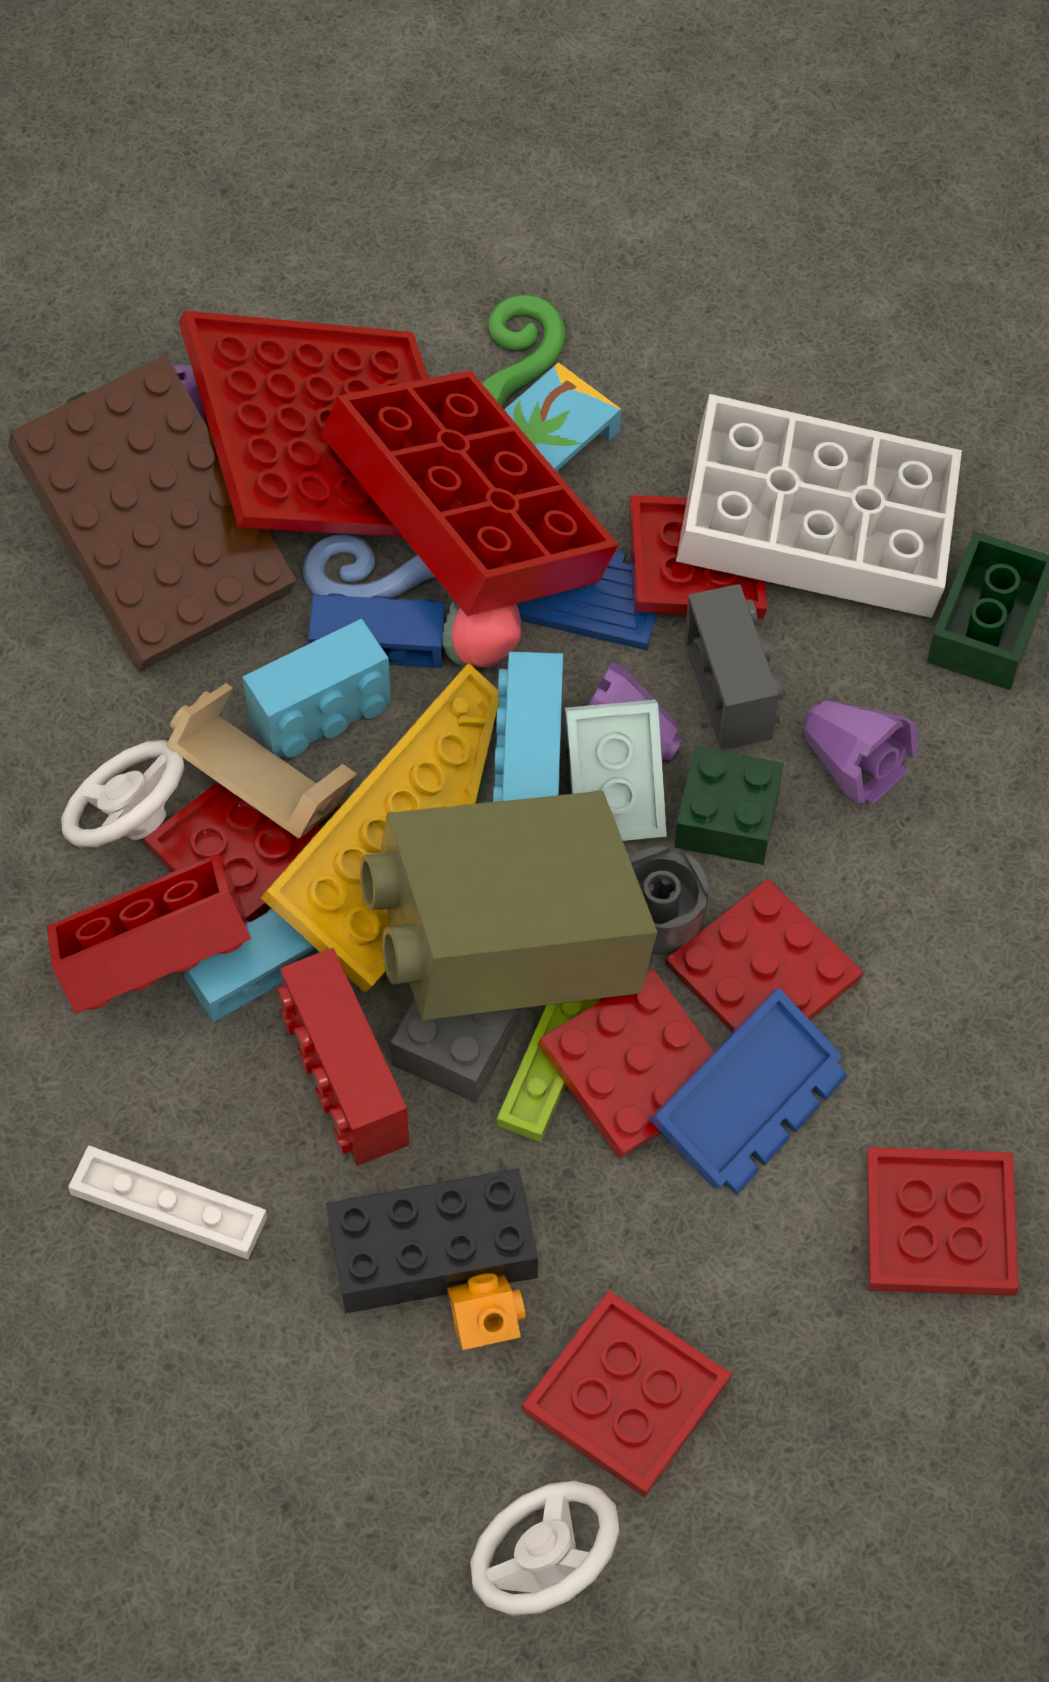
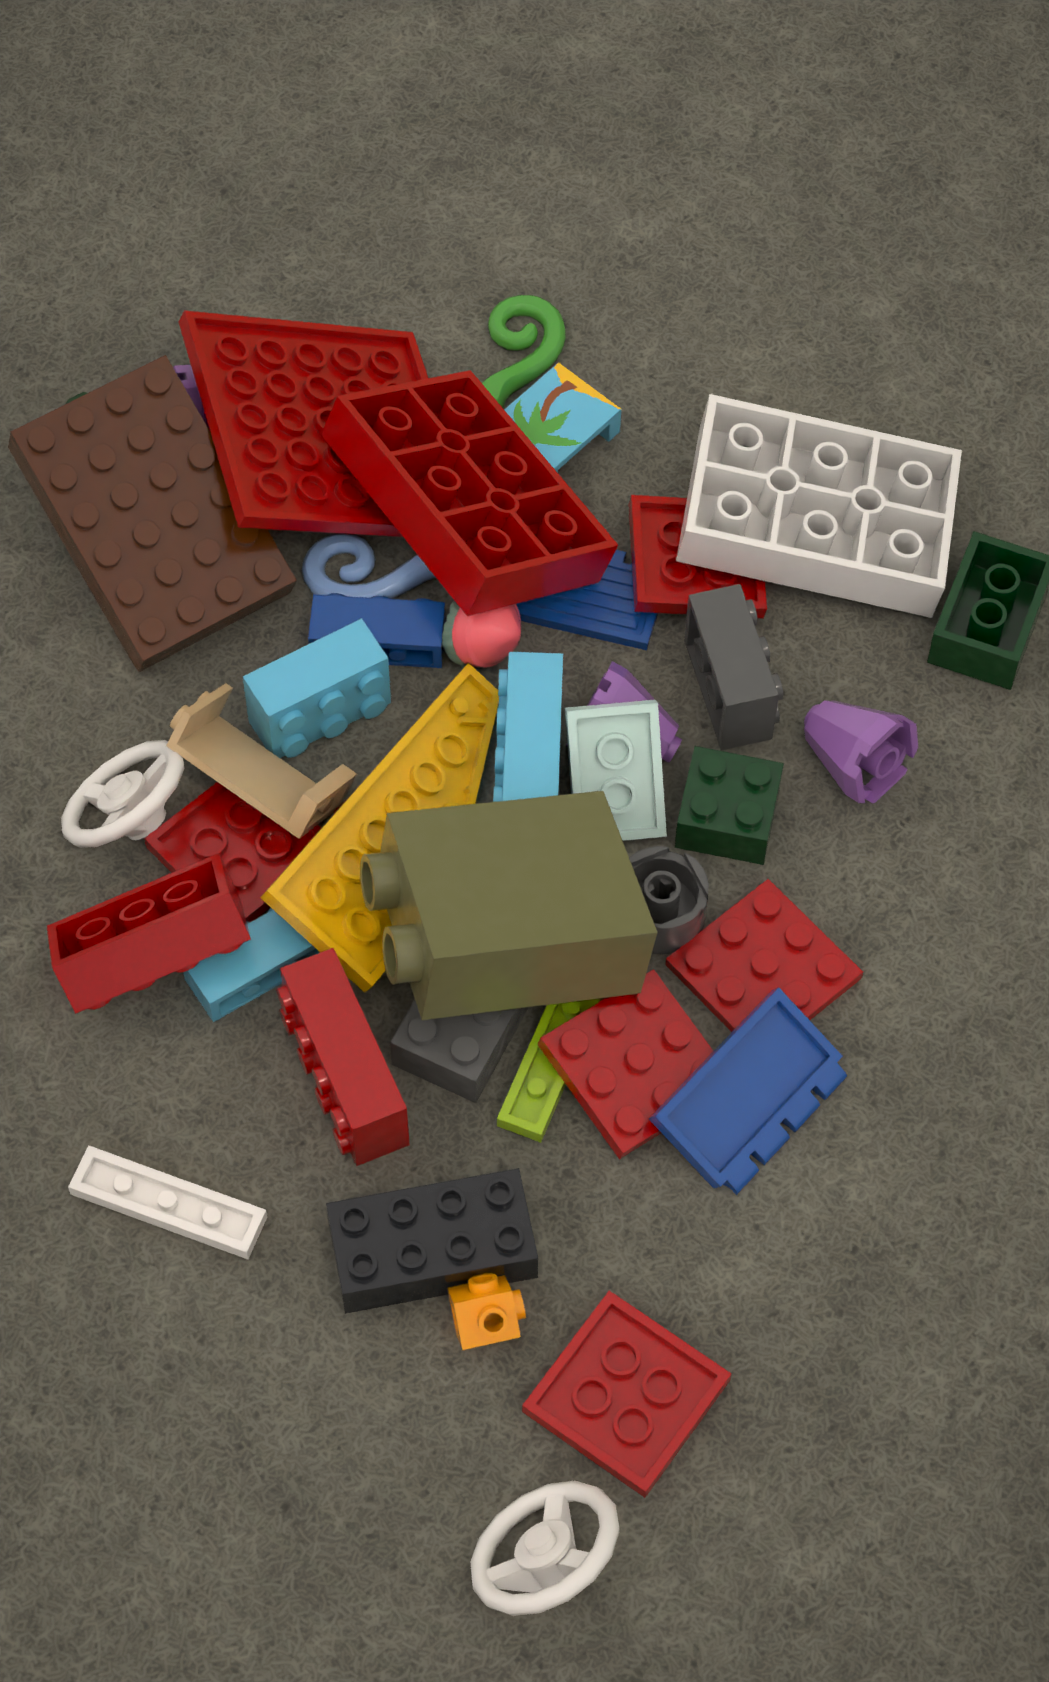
(941, 1221): red plate -> none

